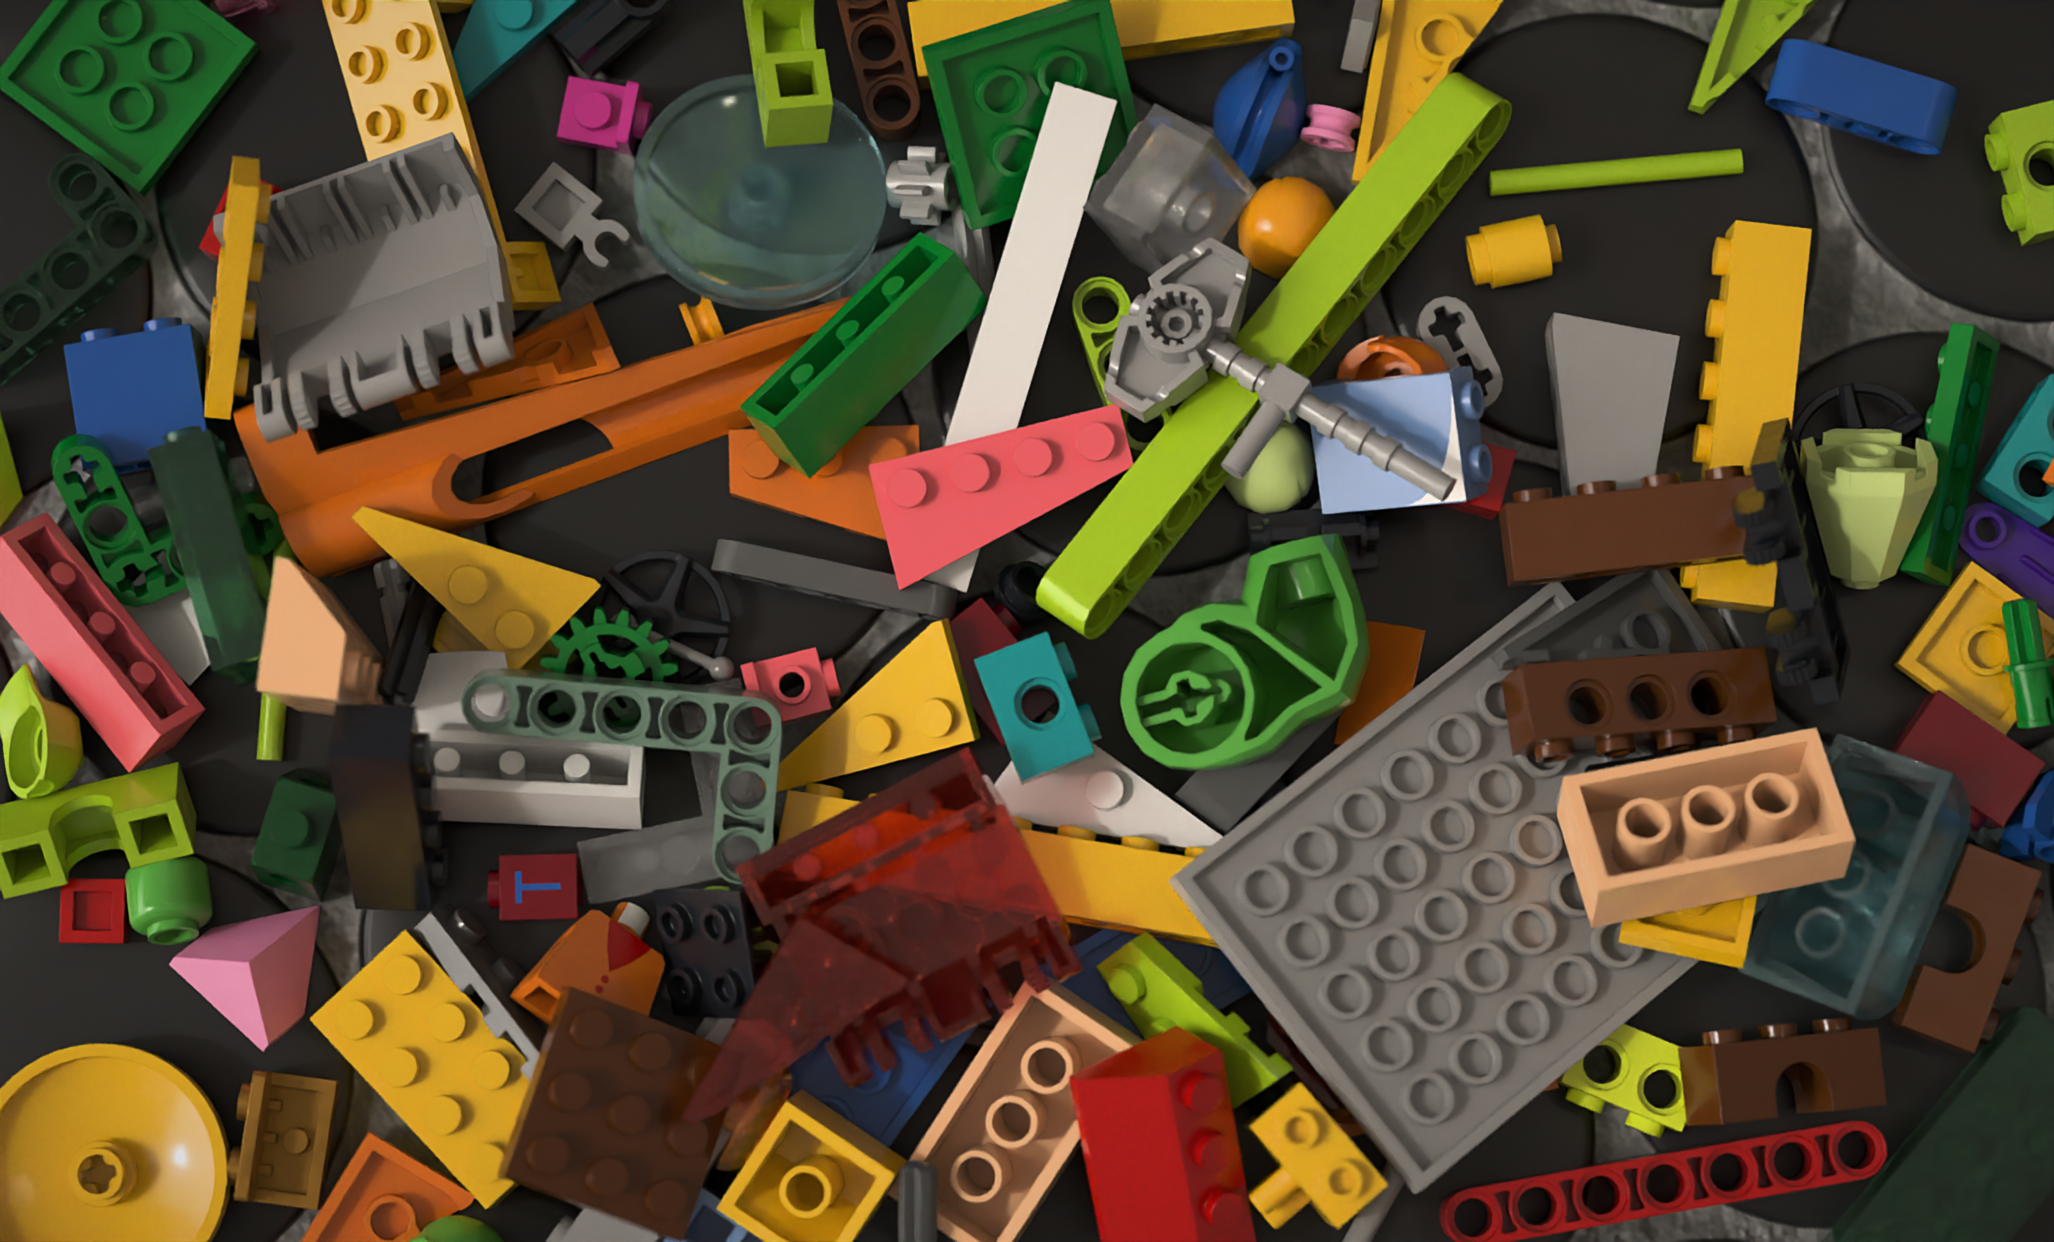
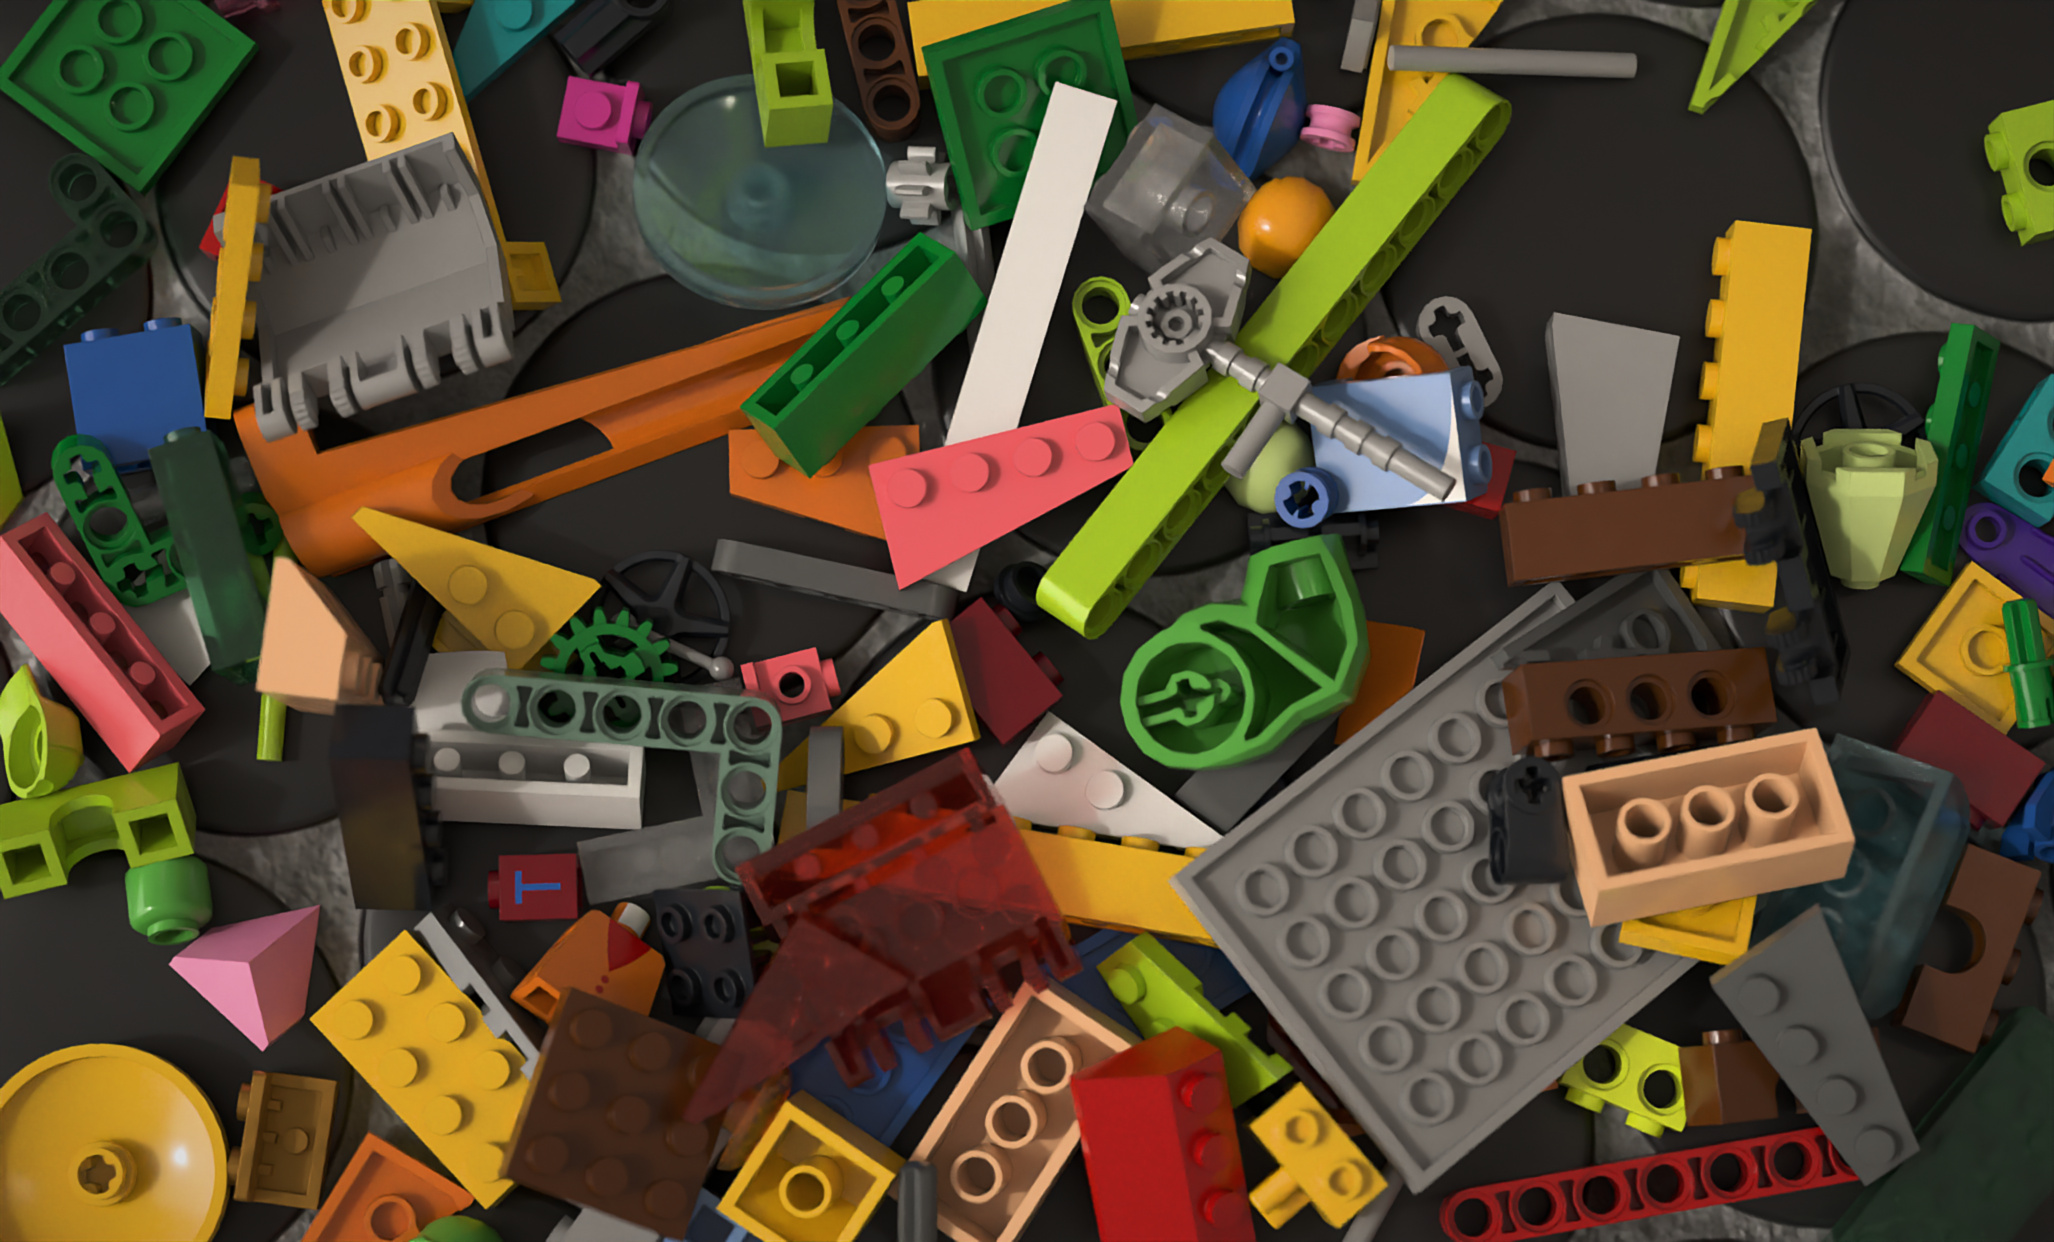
(94, 912): red plate -> none
(299, 836): dark green torso -> none
(546, 356): orange wing -> none
(566, 212): light grey plate -> none
(701, 321): light orange bush -> none
(825, 773): none -> dark grey beam
(1008, 678): teal brick -> none
(1321, 508): none -> blue bush
(1511, 61): none -> light grey bar
(1513, 251): yellow brick -> none
(1525, 834): none -> black piece
(1615, 172): lime piece -> none
(1812, 1030): none -> dark grey wing
(1862, 97): blue beam -> none

